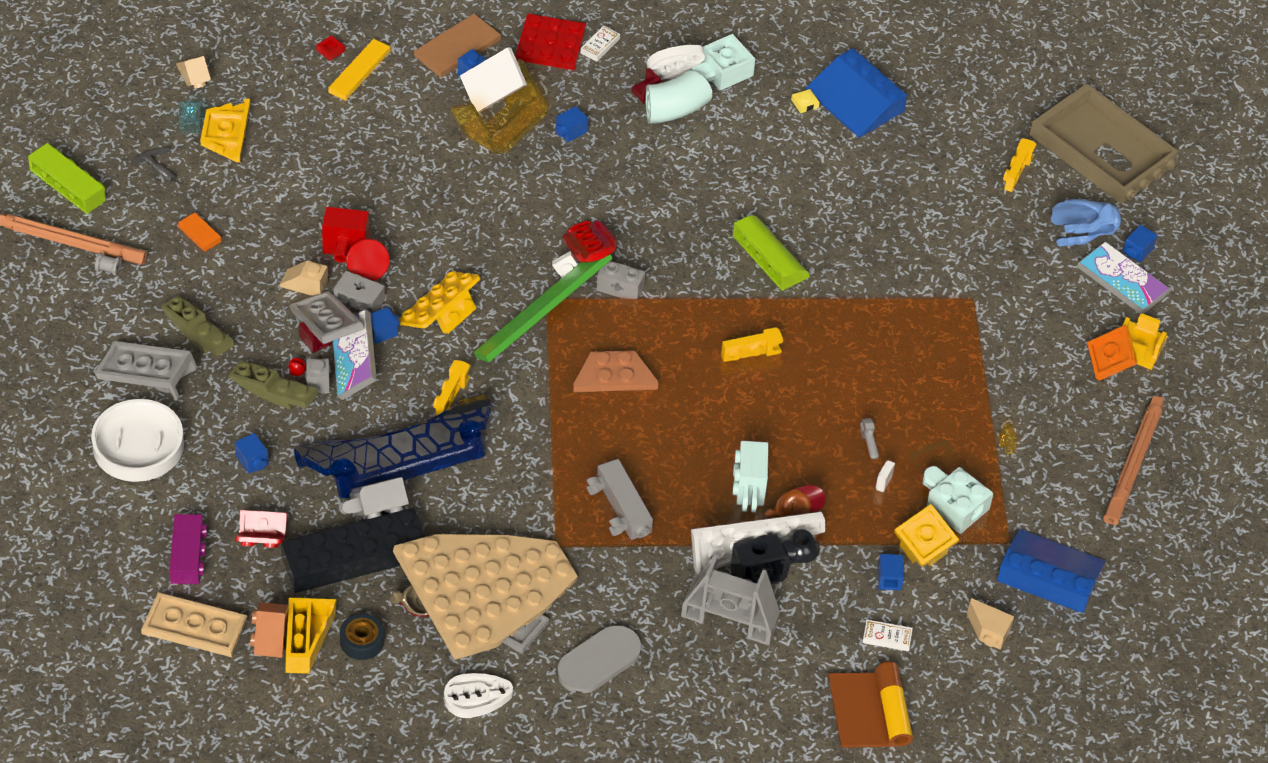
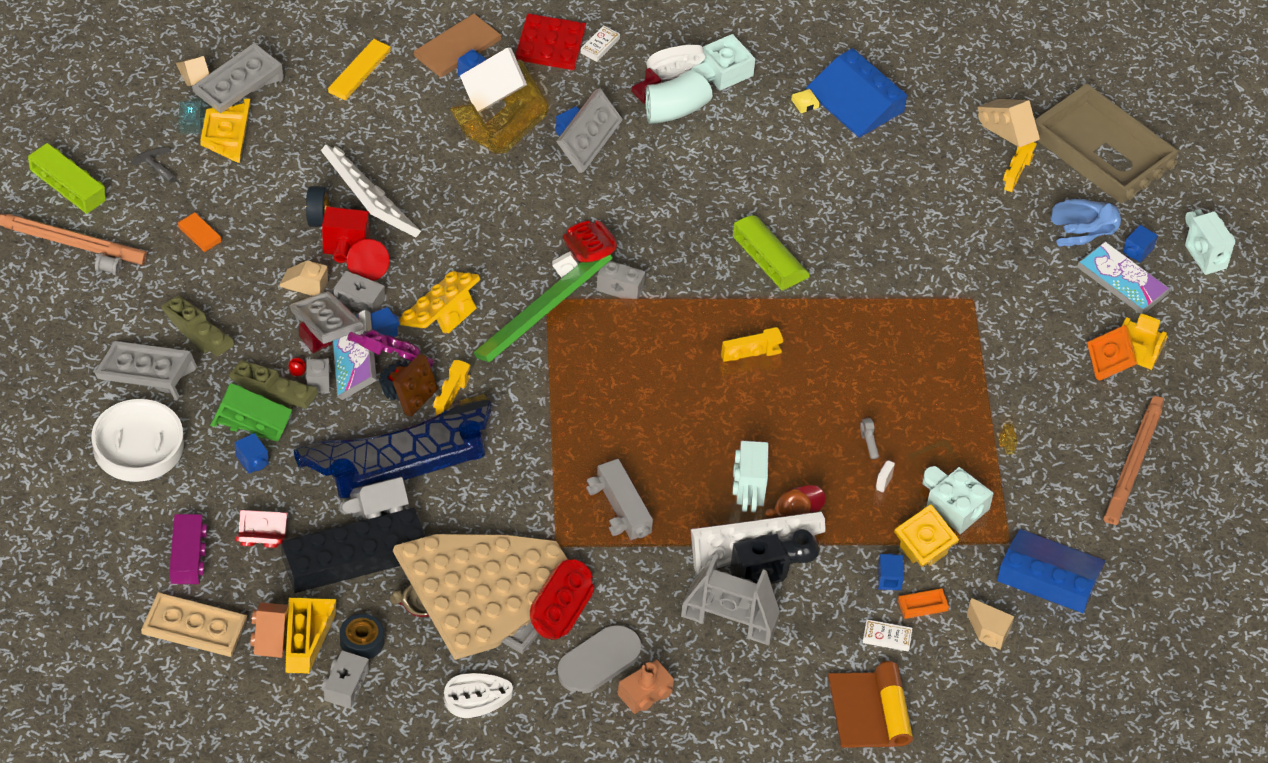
(238, 78): none -> light grey plate
(252, 413): none -> bright green wedge
(316, 203): none -> black wheel
(330, 48): red plate -> none
(345, 679): none -> light grey brick
(368, 193): none -> white wing
(377, 342): none -> magenta plate
(409, 383): none -> reddish brown plate
(562, 599): none -> red tile
(589, 130): none -> light grey tile
(614, 373): nougat wing -> none
(646, 686): none -> nougat brick
(923, 603): none -> orange tile
(1010, 120): none -> tan wedge
(1209, 241): none -> light aqua brick

